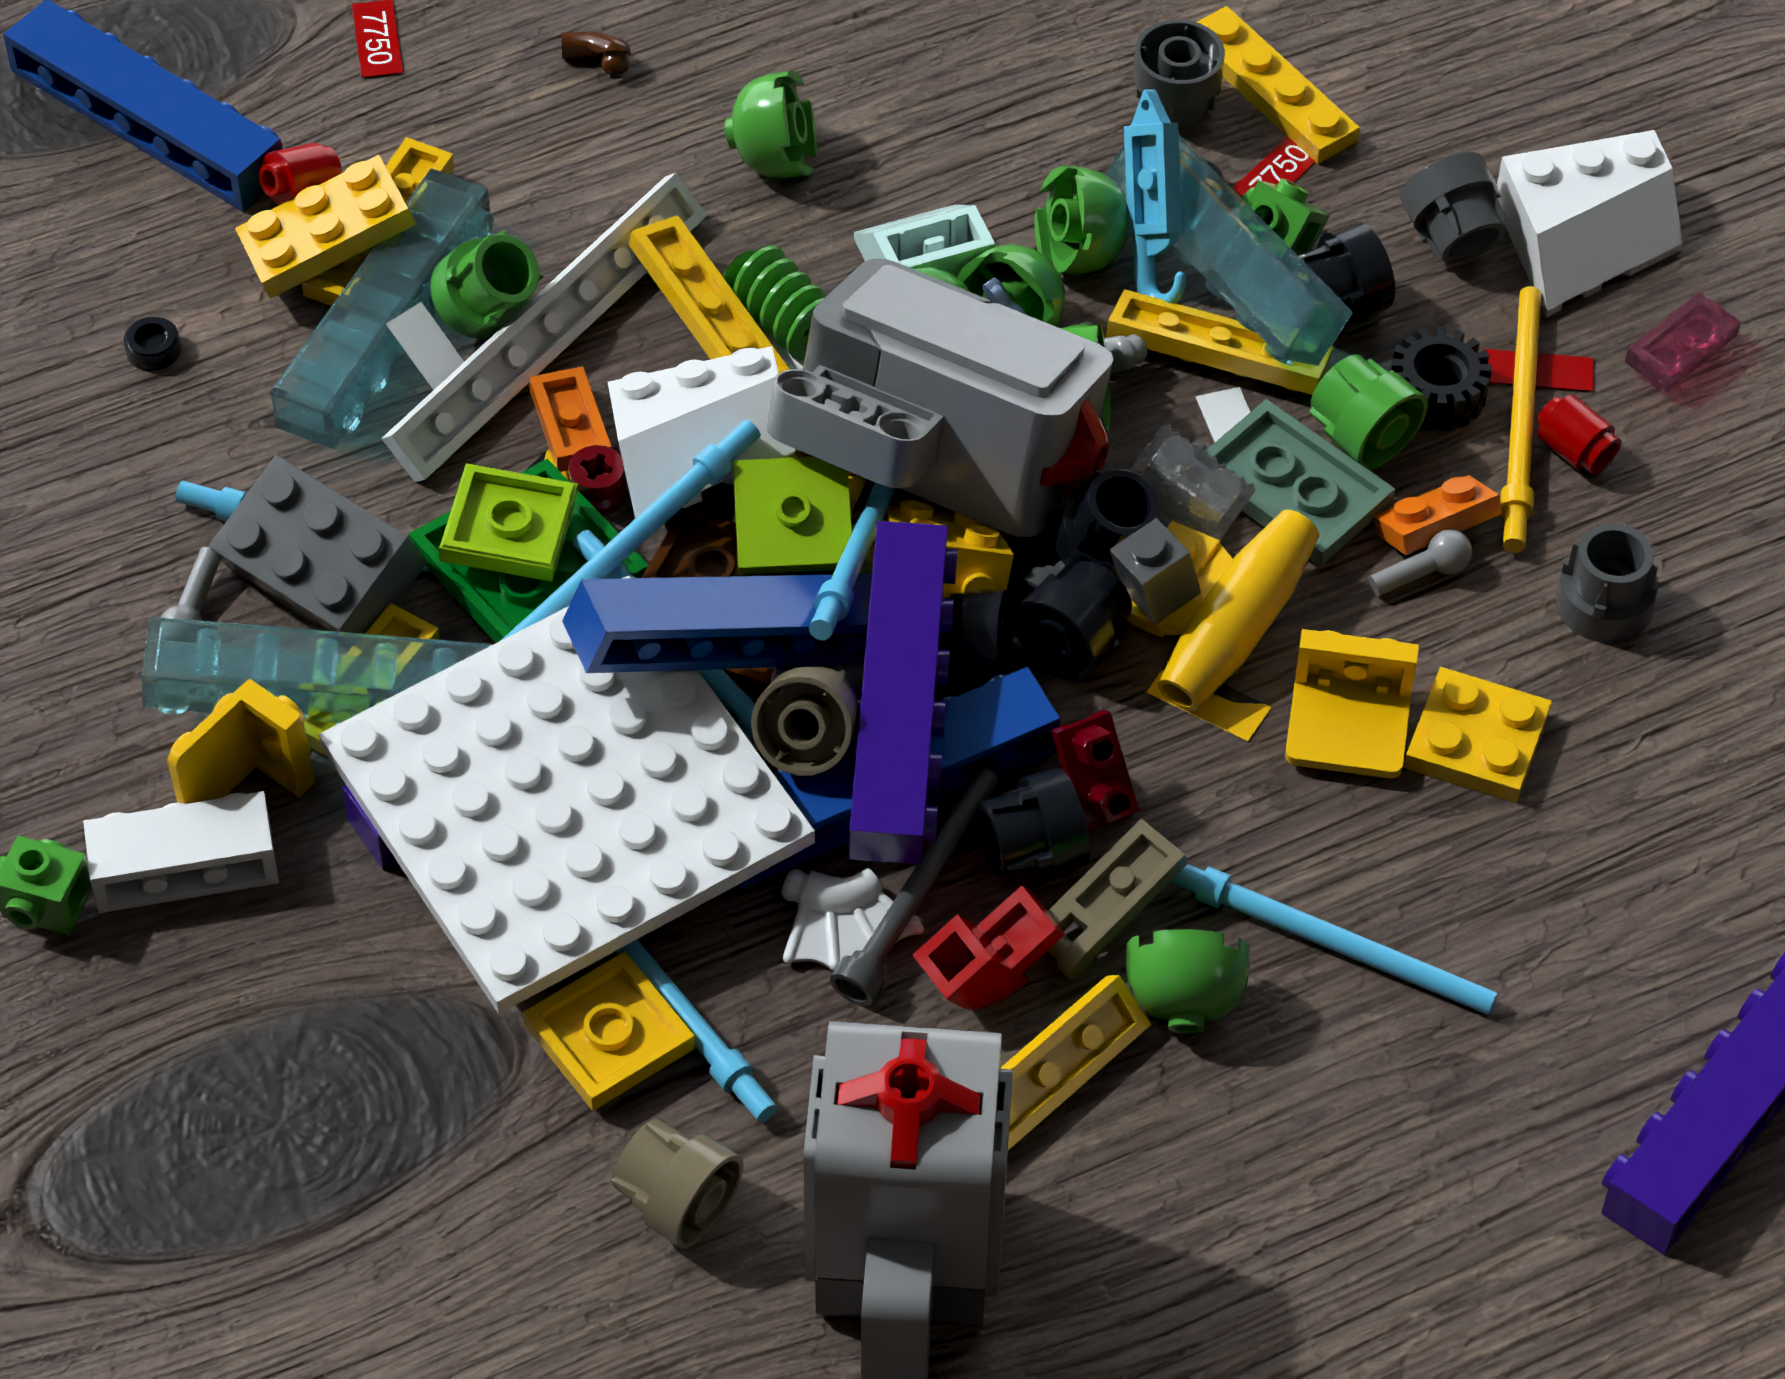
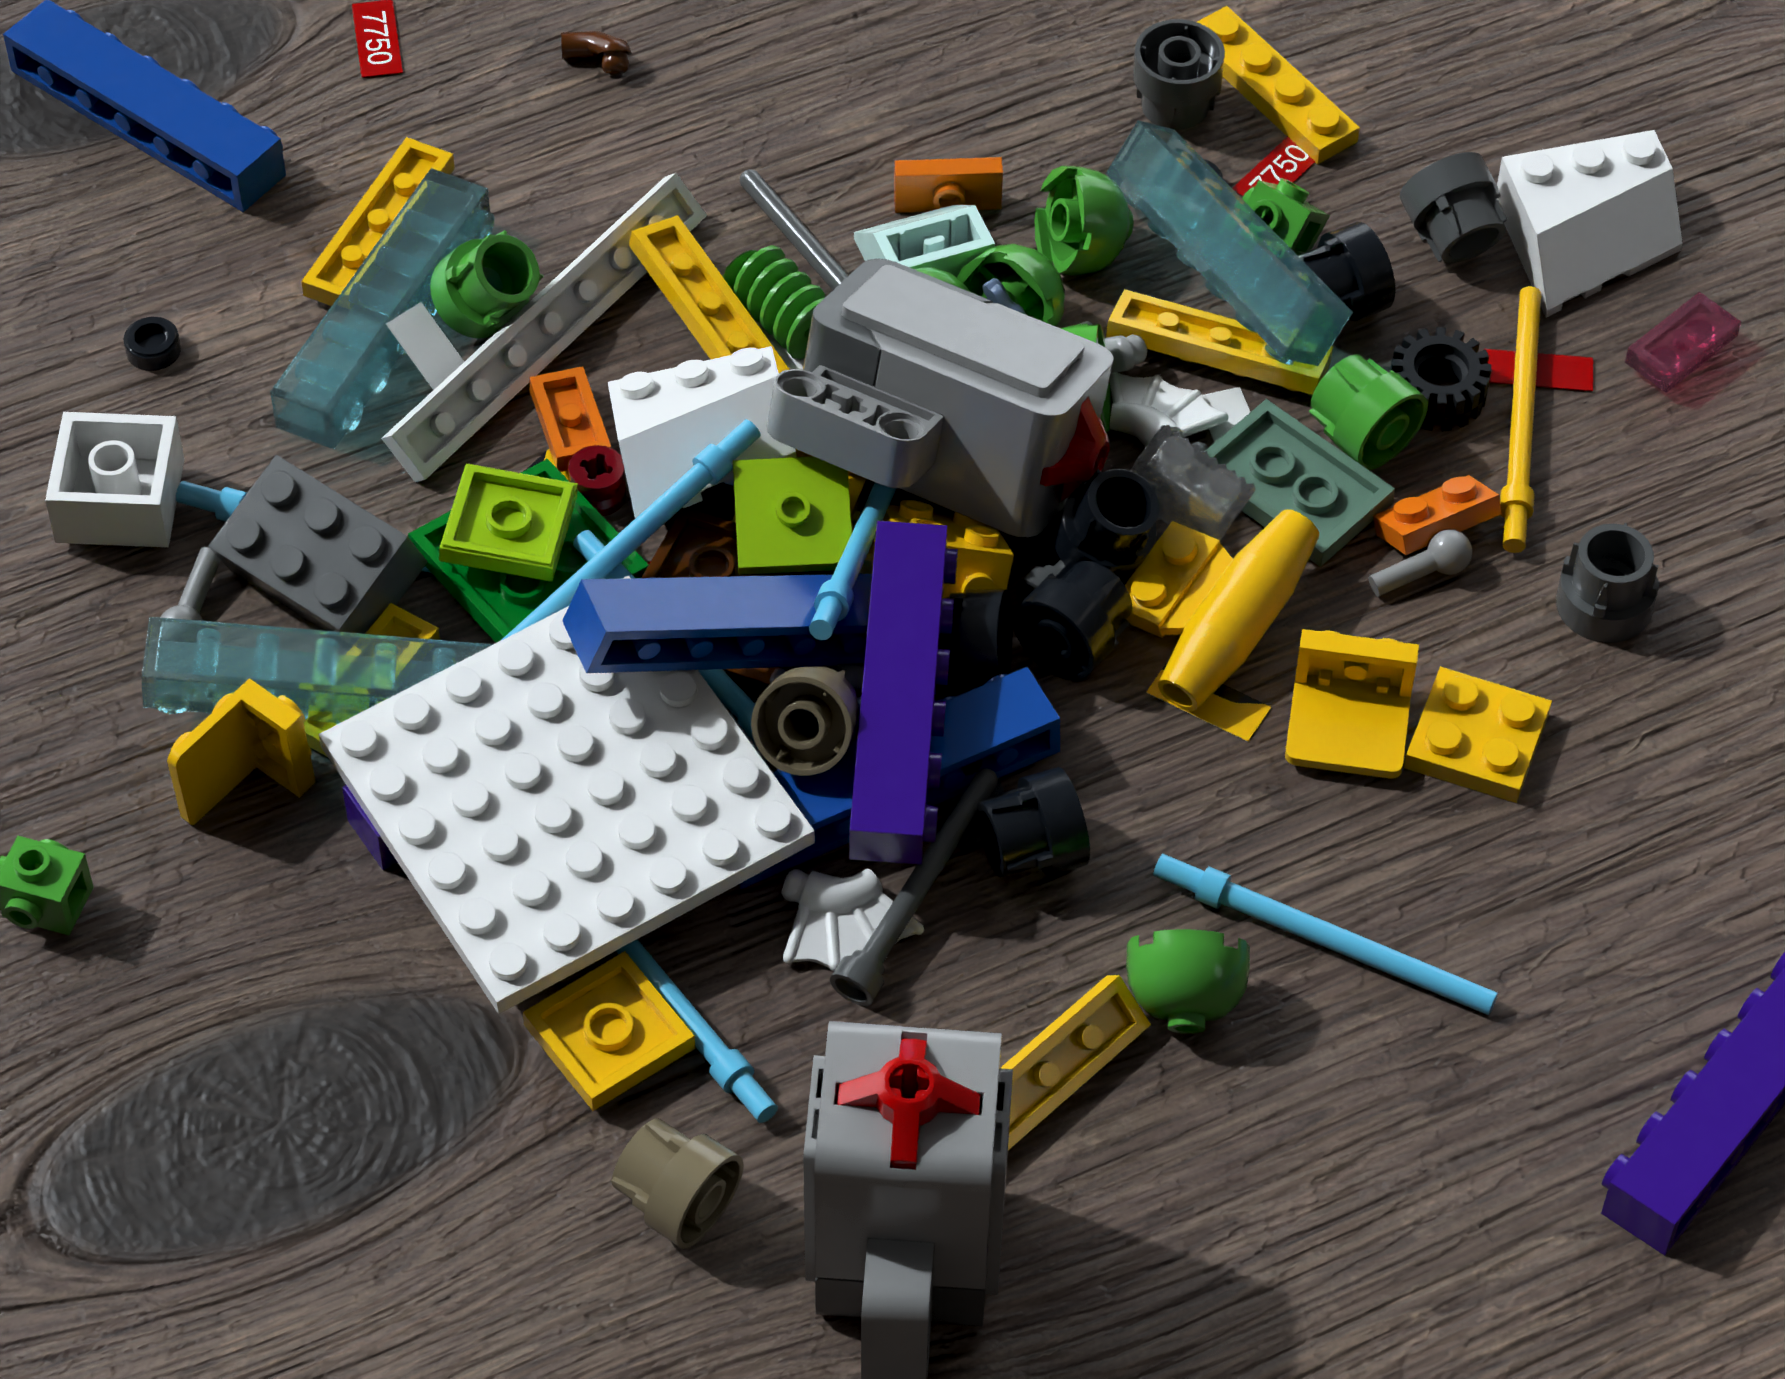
(115, 479): none -> white brick
(180, 851): white brick -> none
(295, 168): red brick -> none
(324, 226): yellow plate -> none
(773, 126): bright green cylinder -> none
(792, 228): none -> dark grey piece
(947, 182): none -> orange plate
(988, 960): red brick -> none
(1096, 768): dark red hips -> none
(1113, 895): dark tan plate -> none
(1150, 402): none -> white arm
(1153, 193): medium azure plate -> none
(1156, 571): dark grey brick -> none
(1578, 434): red brick -> none

